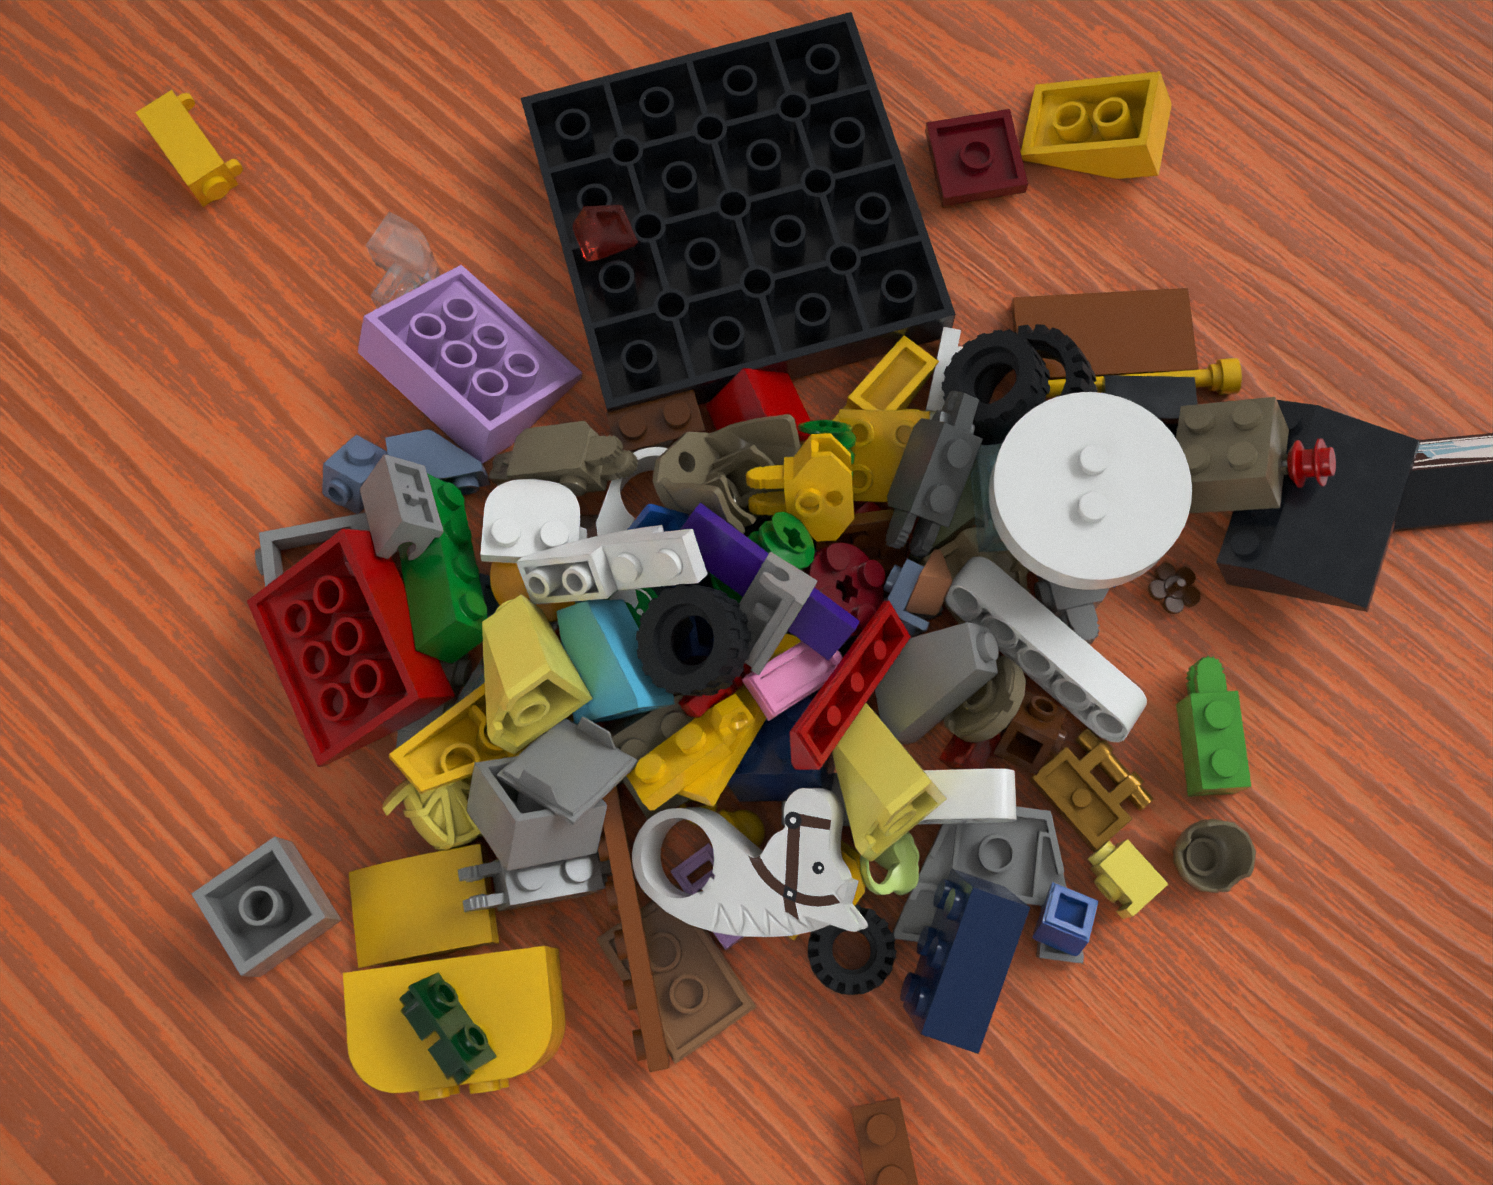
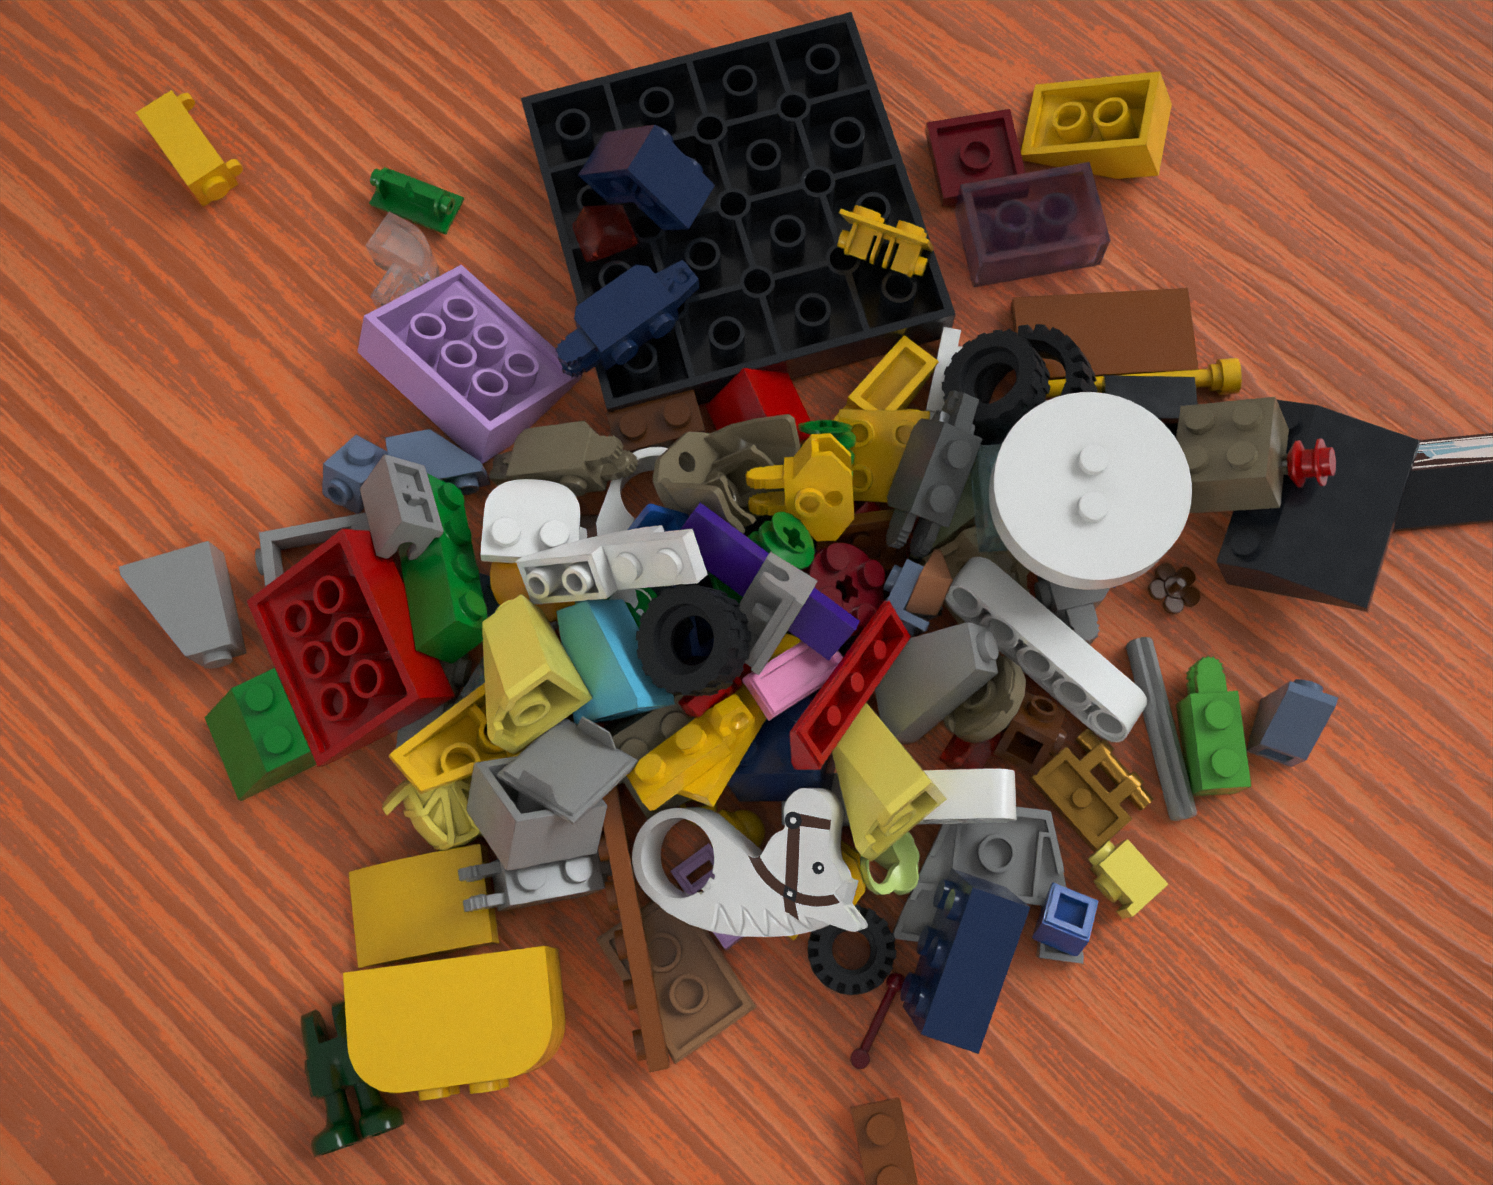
(191, 601): none -> light grey slope
(258, 735): none -> green slope
(266, 907): light grey brick -> none
(329, 1075): none -> dark green piece
(414, 199): none -> green hinge
(434, 1007): dark green hinge -> none
(625, 317): none -> dark blue hinge
(651, 172): none -> dark blue brick
(860, 1057): none -> dark red hinge
(869, 224): none -> yellow hinge
(1031, 224): none -> brick
(1161, 730): none -> light grey axle
(1214, 855): dark tan hair -> none
(1290, 722): none -> sand blue slope

